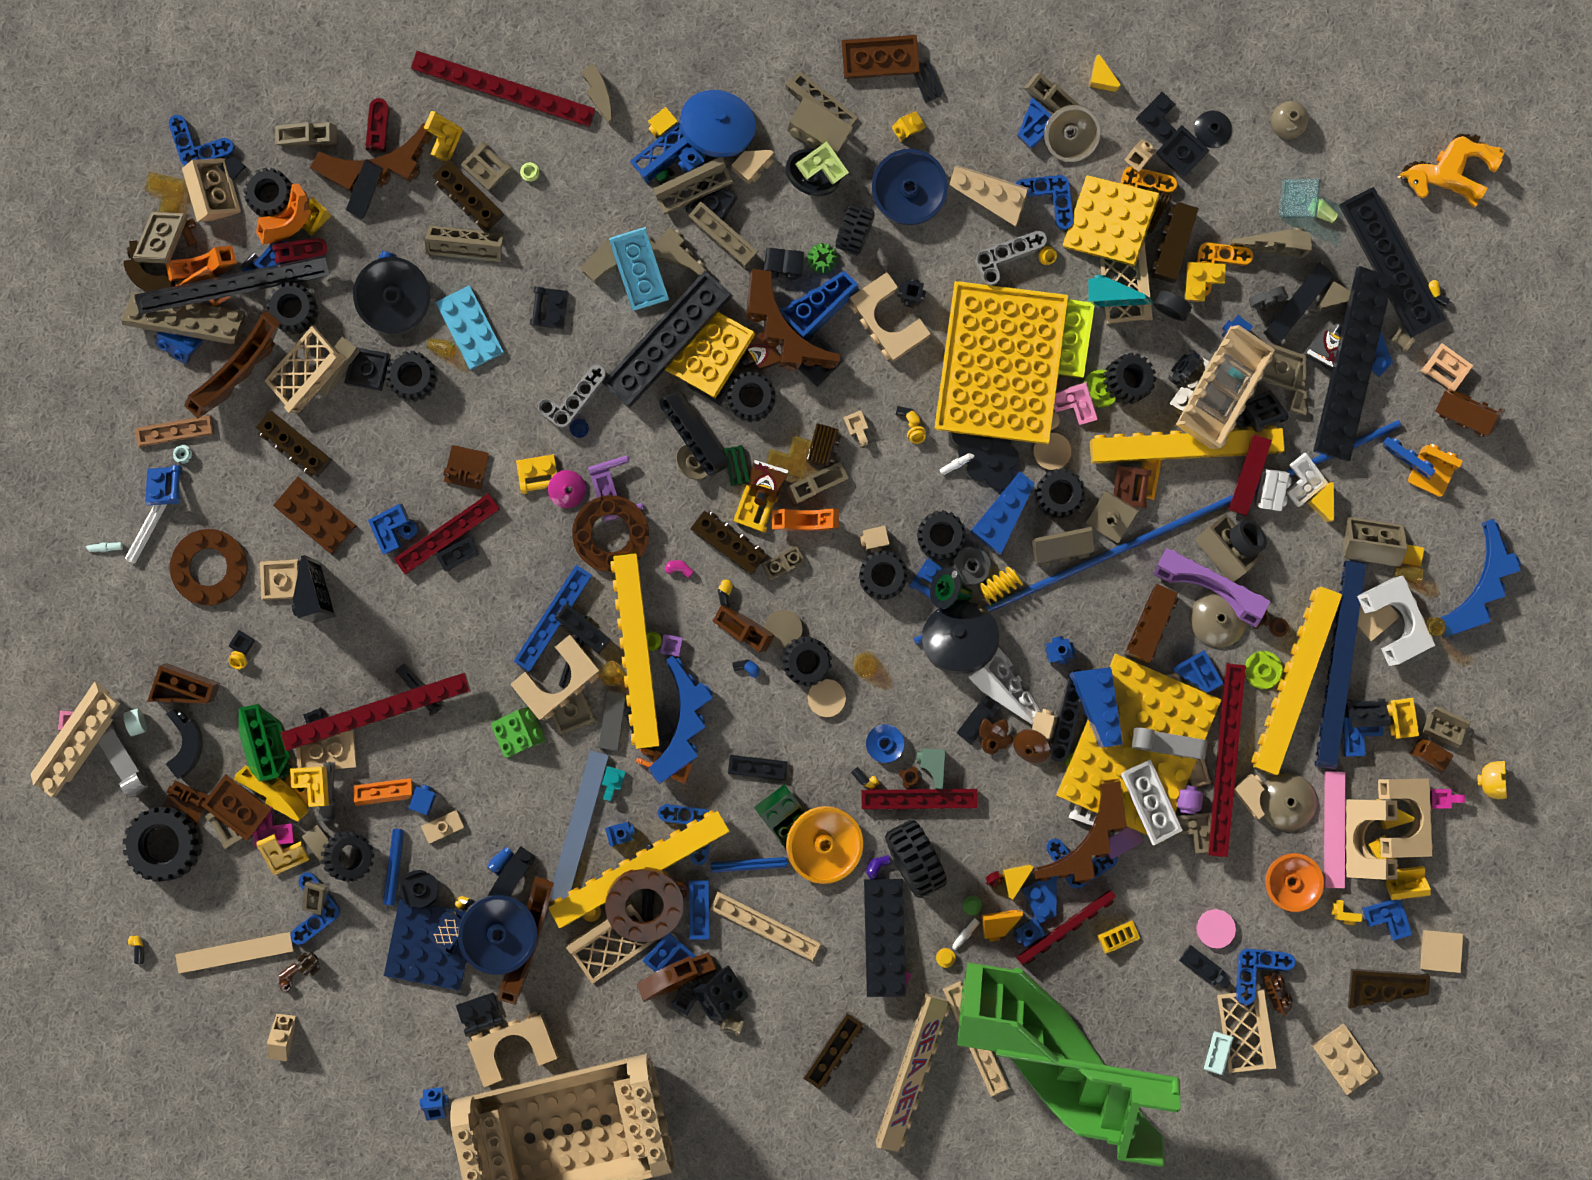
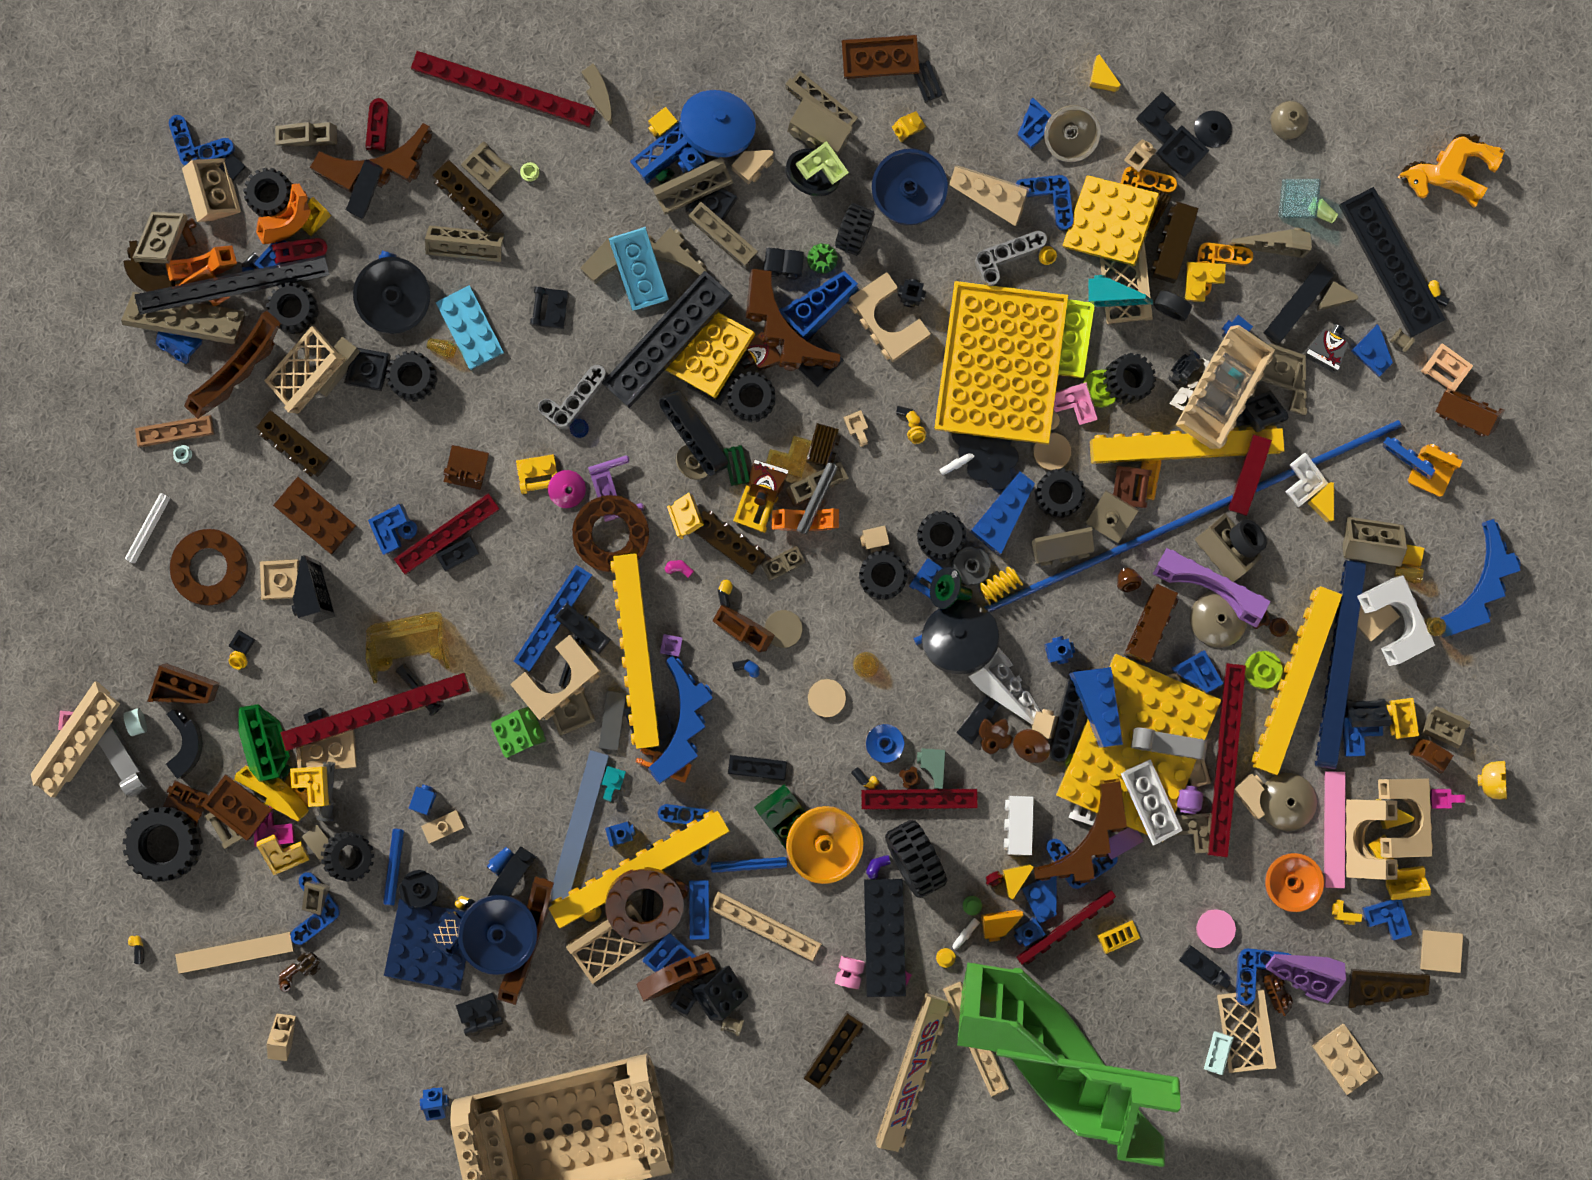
(104, 547): light aqua piece -> none
(157, 485): blue plate -> none
(170, 188): clear yellow plate -> none
(383, 792): orange plate -> none
(405, 638): none -> clear yellow windscreen
(447, 134): yellow plate -> none
(532, 1029): tan arch -> none
(612, 673): clear yellow cone -> none
(654, 640): lime plate -> none
(685, 515): none -> yellow plate
(817, 498): none -> dark grey axle
(818, 672): black tyre -> none
(853, 966): none -> bright pink wheel
(1019, 825): none -> white brick
(1047, 93): dark tan slope -> none
(1128, 580): none -> reddish brown cone
(1268, 299): dark grey plate -> none
(1273, 489): white brick -> none
(1315, 975): none -> medium lavender wedge
(1353, 363): black plate -> none

